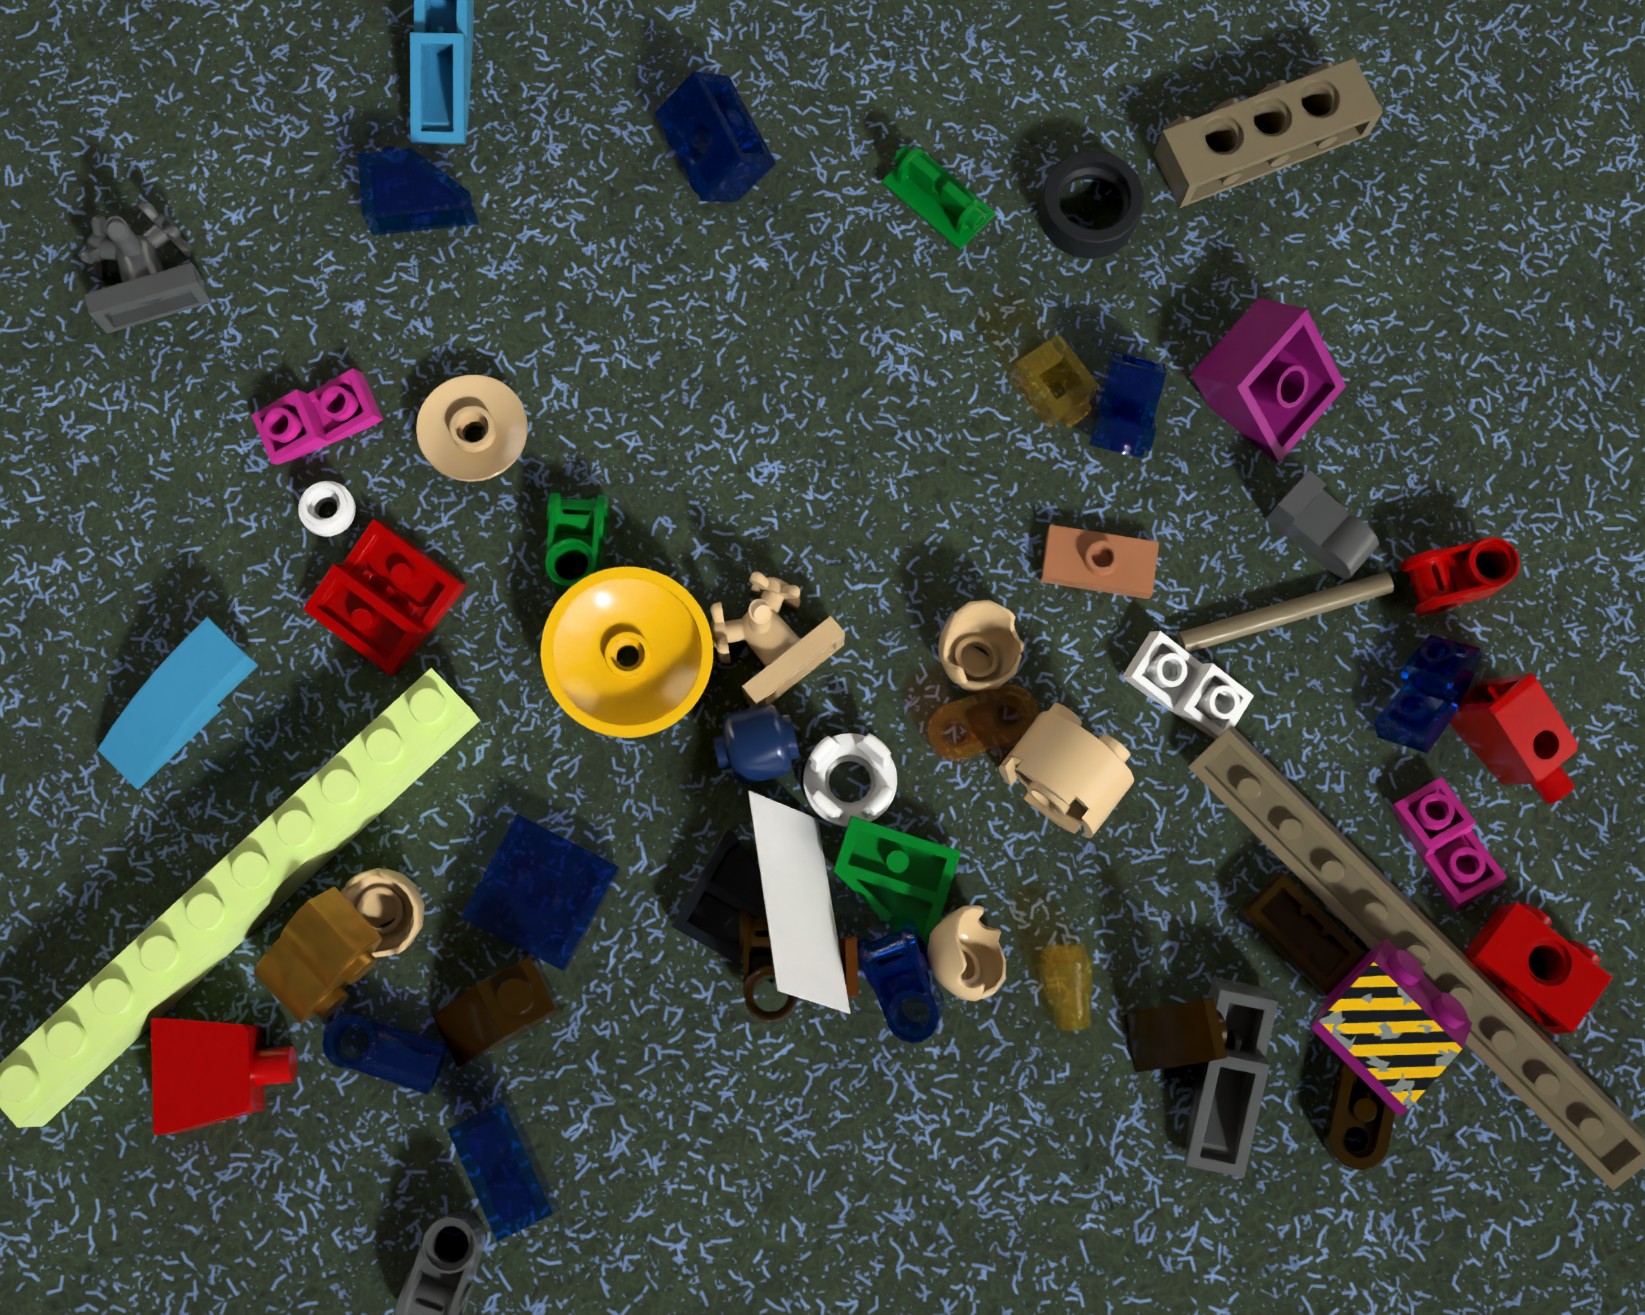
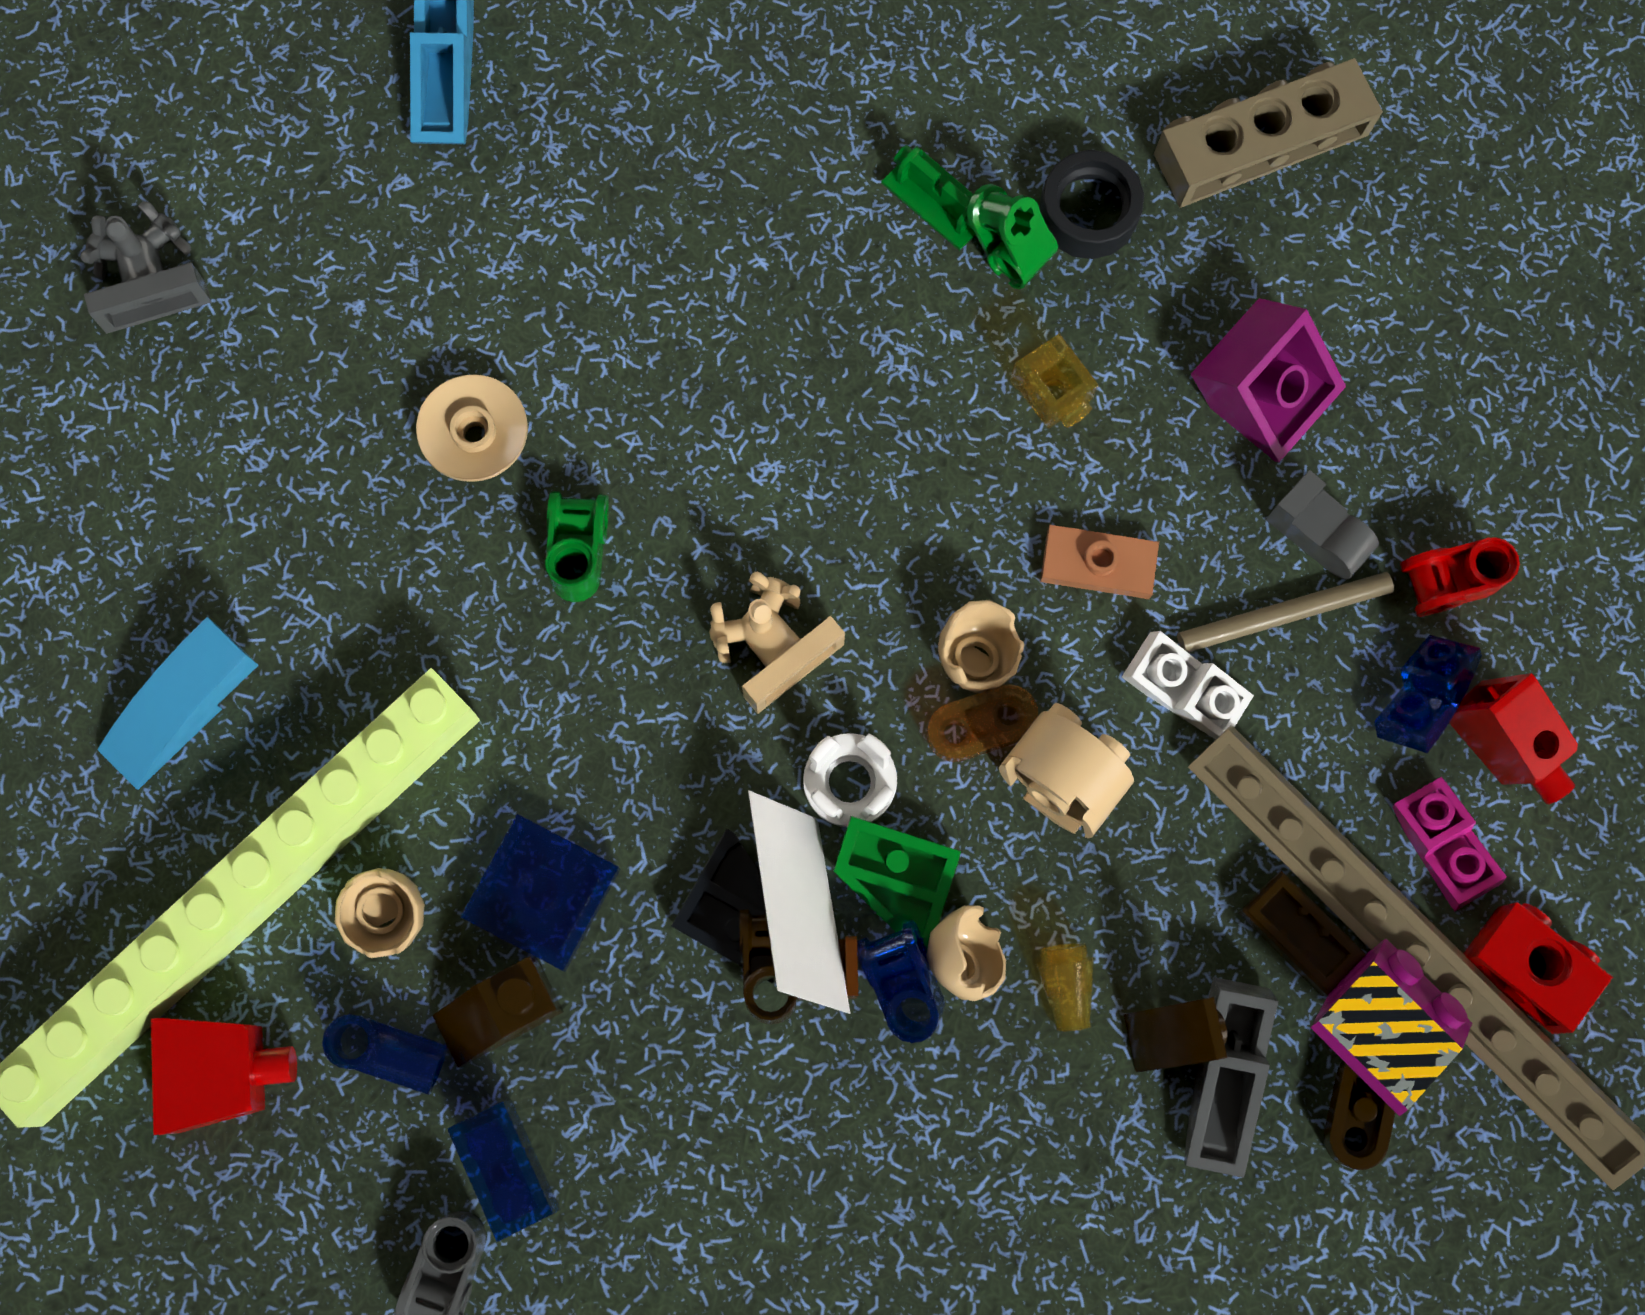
(315, 497): white plate -> none
(316, 419): dark pink slope -> none
(319, 956): pearl gold brick -> none
(384, 597): red slope -> none
(410, 194): clear blue slope -> none
(621, 611): yellow dish -> none
(714, 137): clear blue brick -> none
(757, 744): dark blue head -> none
(1011, 233): none -> green piece
(1128, 404): clear blue brick -> none

